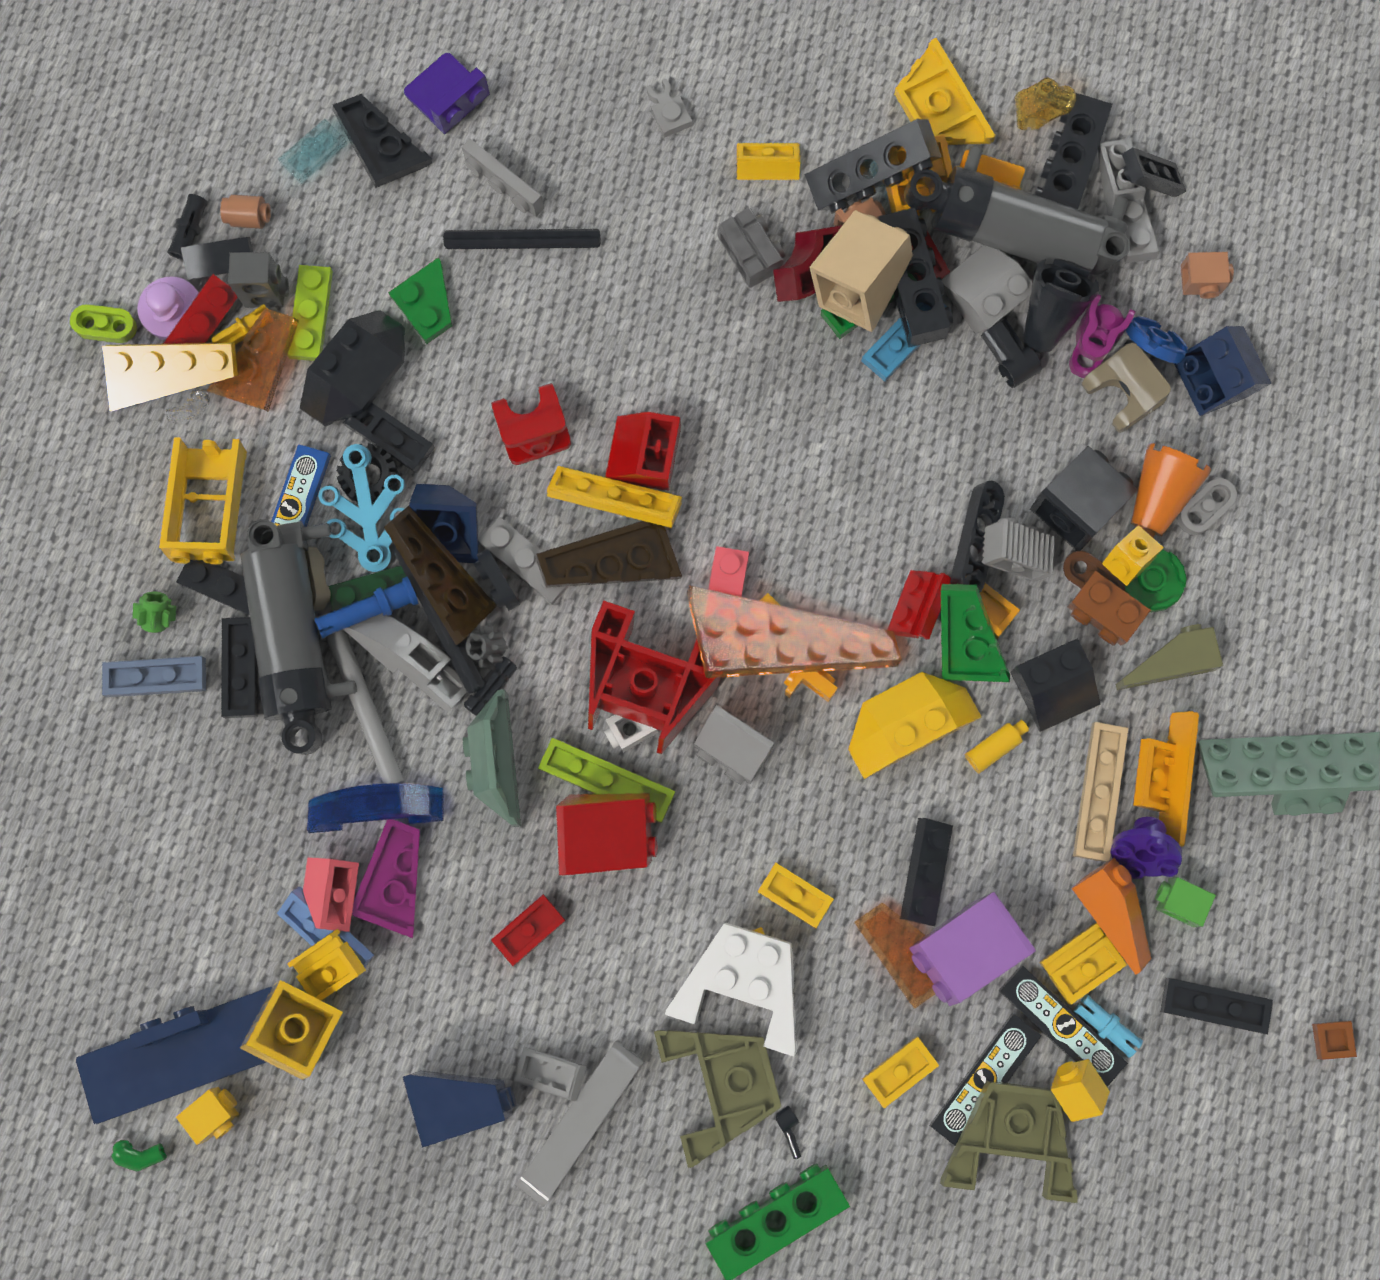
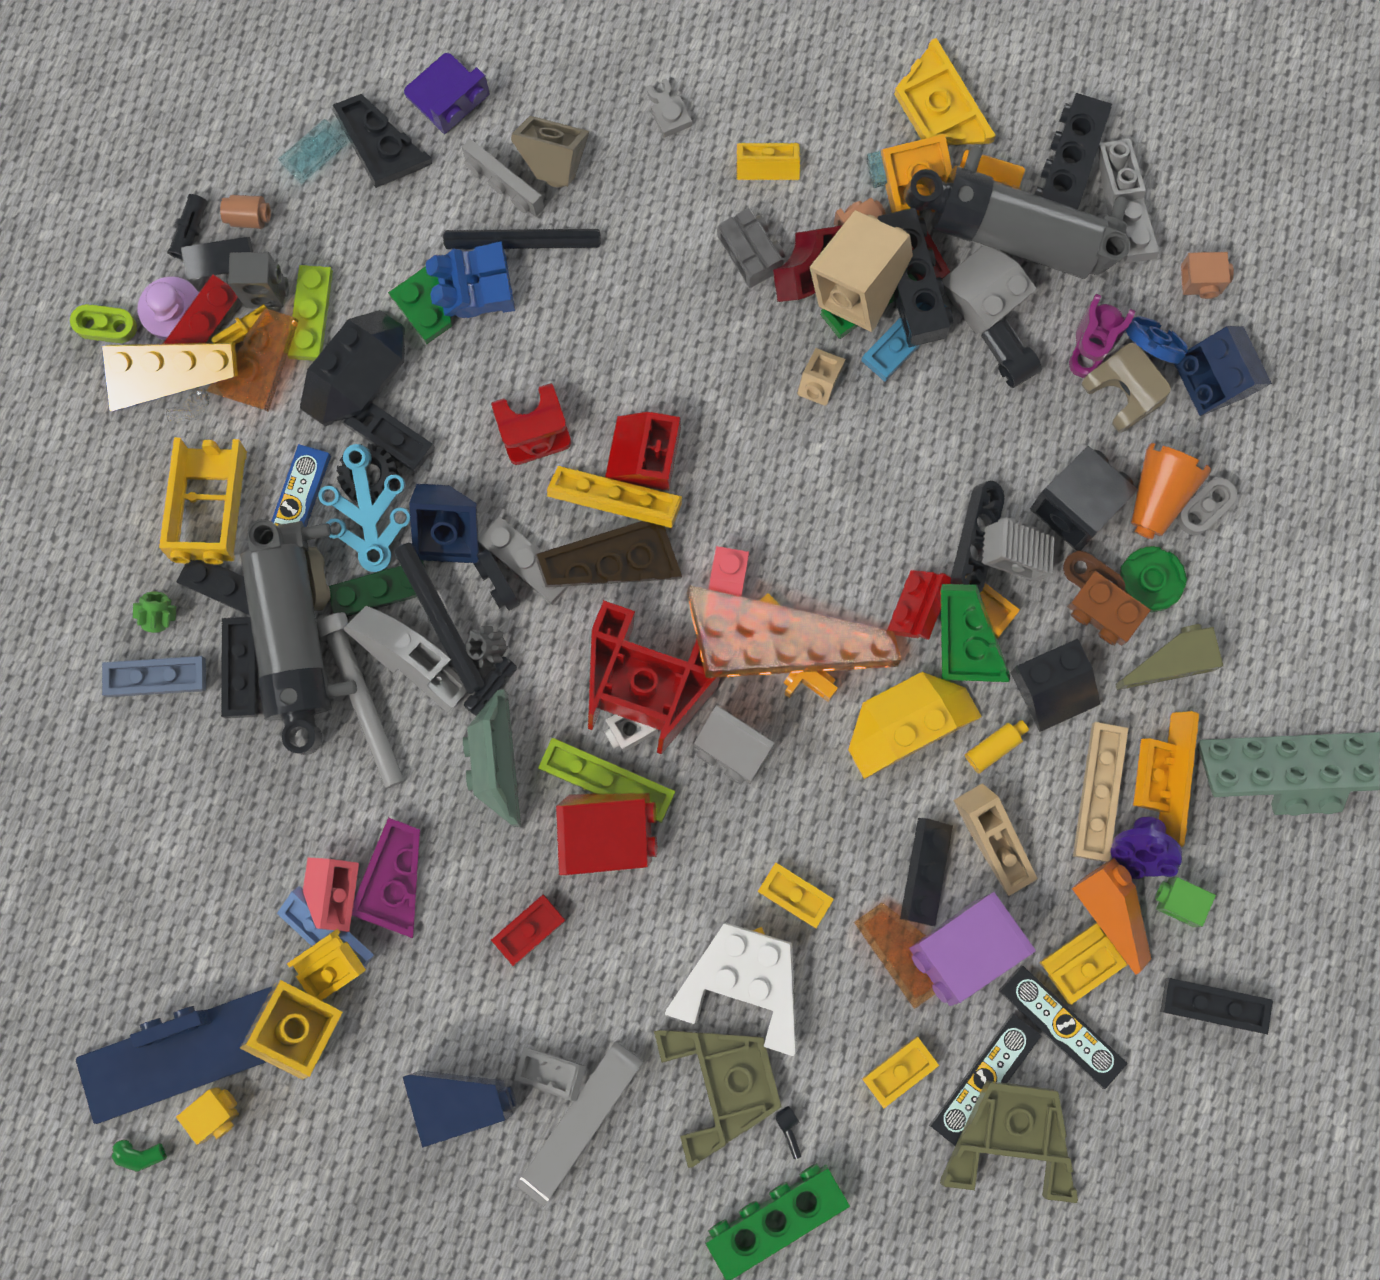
(375, 803): clear blue slope -> none
(382, 602): blue pin -> none
(444, 581): dark brown wing -> none
(459, 277): none -> blue hips
(550, 149): none -> dark tan slope
(820, 376): none -> tan bracket
(920, 150): black brick -> none
(996, 838): none -> tan slope
(1043, 103): clear yellow piece -> none
(1056, 302): black cone -> none
(1080, 1090): yellow brick -> none
(1108, 1026): medium azure pin -> none
(1127, 560): yellow brick -> none
(1152, 172): black plate -> none
(1334, 1040): dark orange plate -> none

